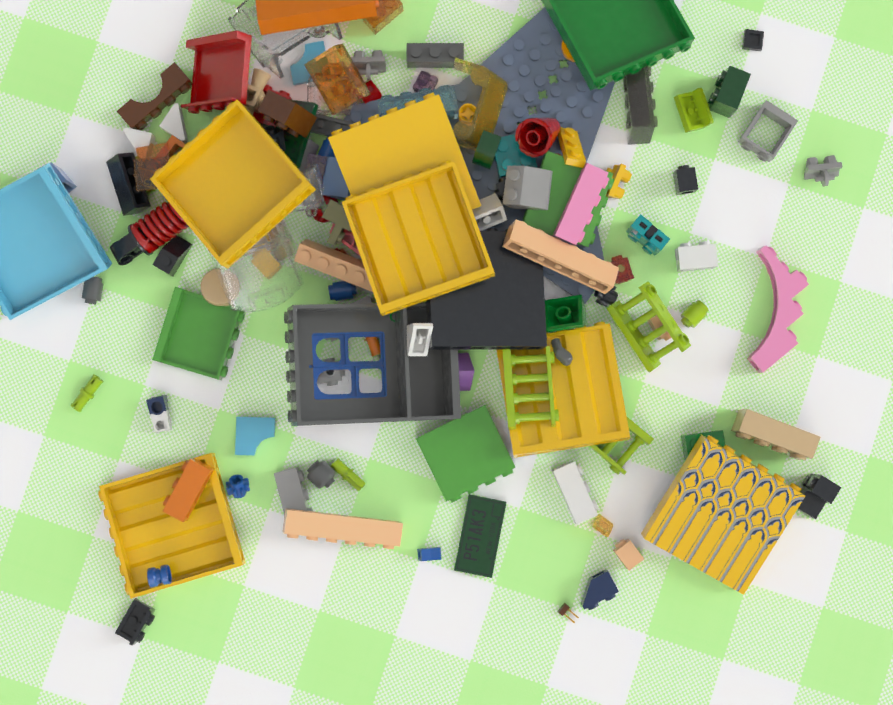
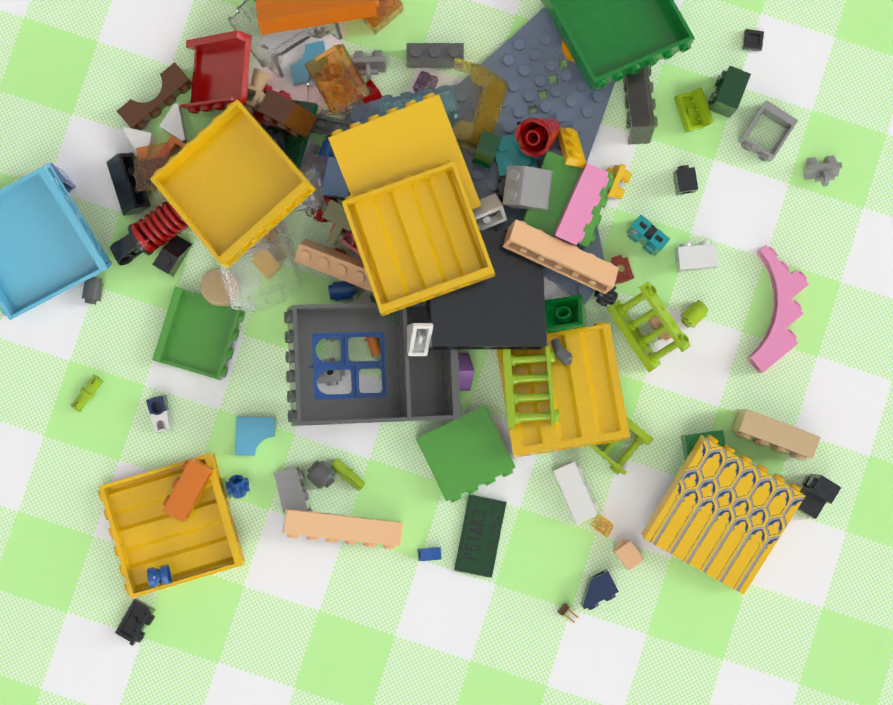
(468, 111): yellow wheel -> none

